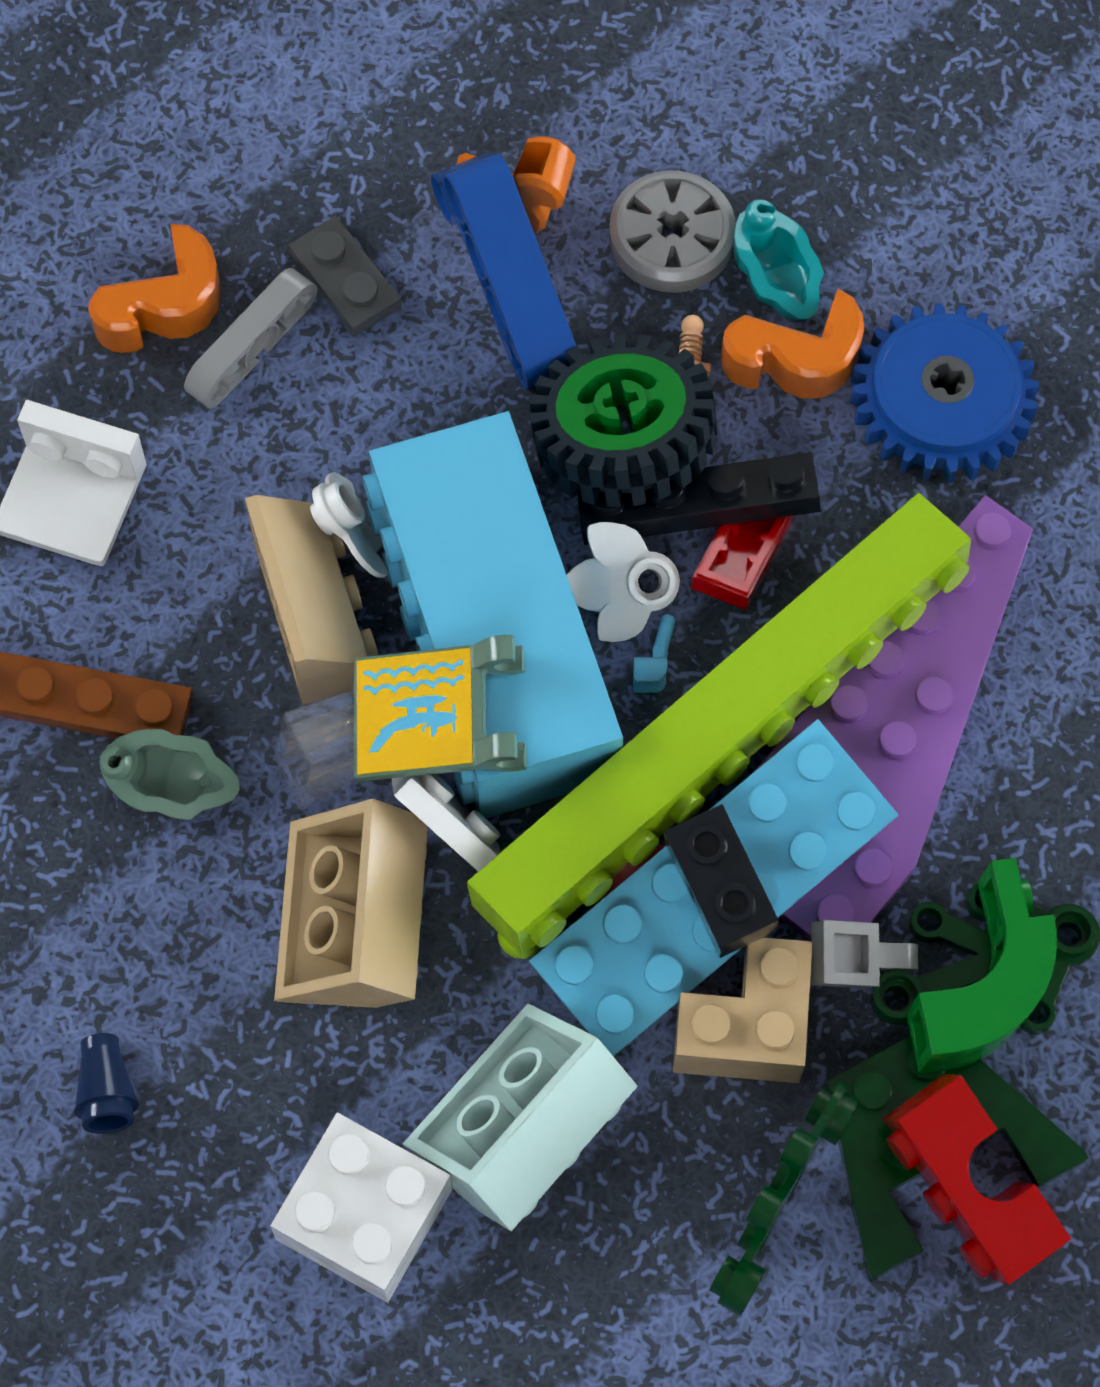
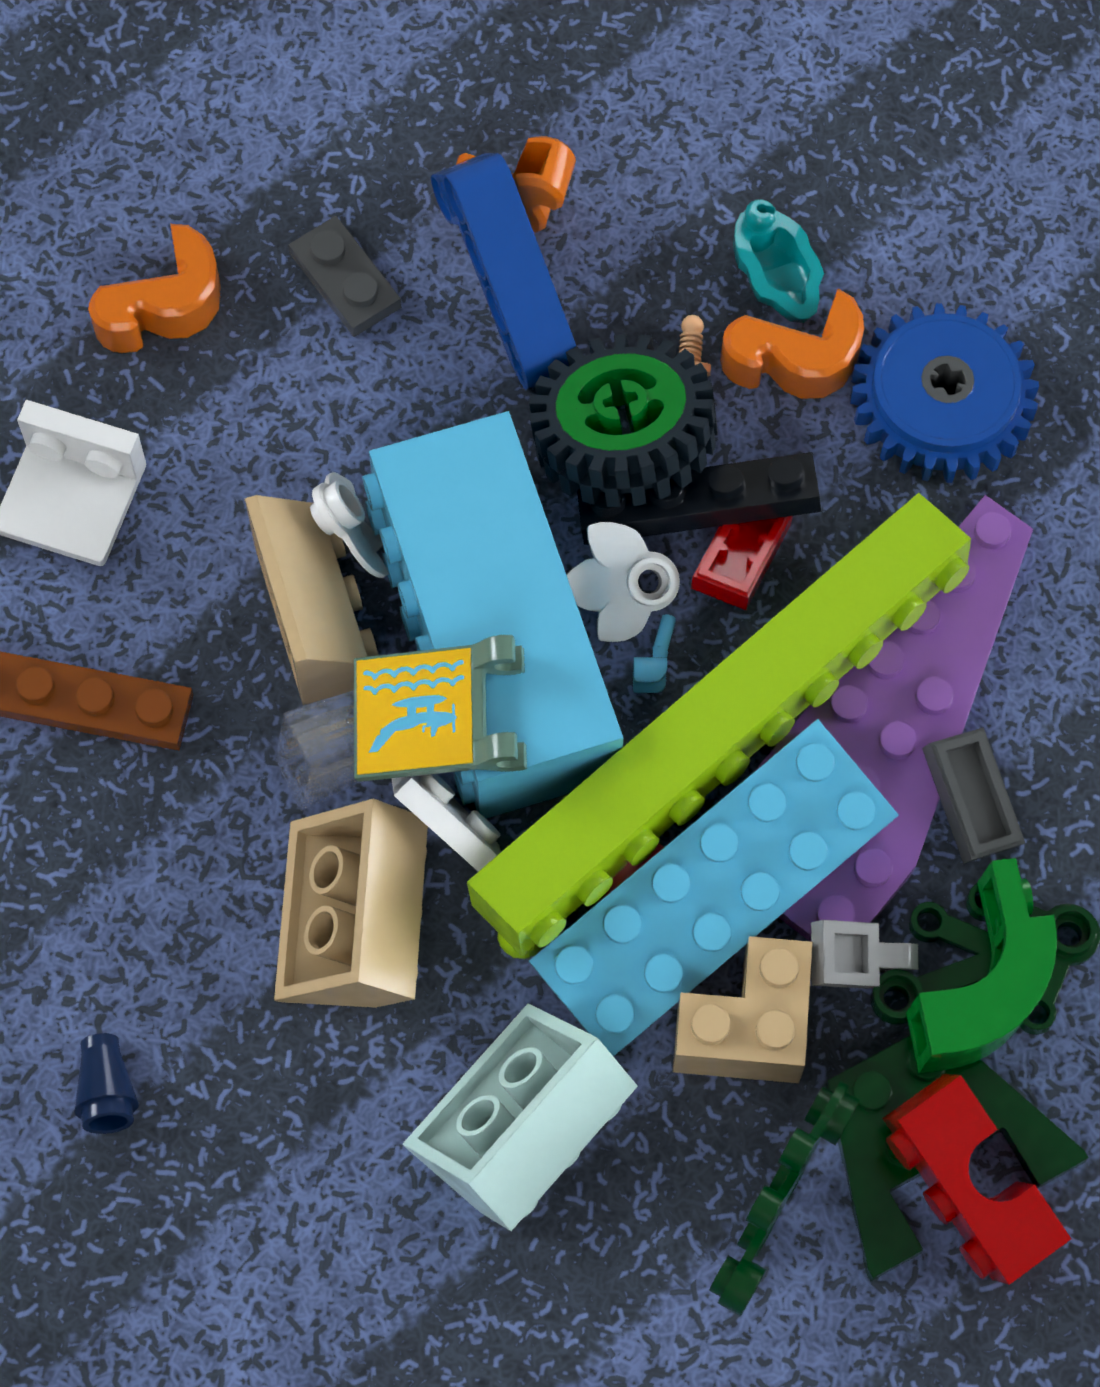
(167, 773): sand green arm -> none
(255, 329): light grey beam -> none
(362, 1207): white brick -> none
(672, 262): light grey wheel -> none
(721, 881): black brick -> none
(973, 795): none -> dark grey tile

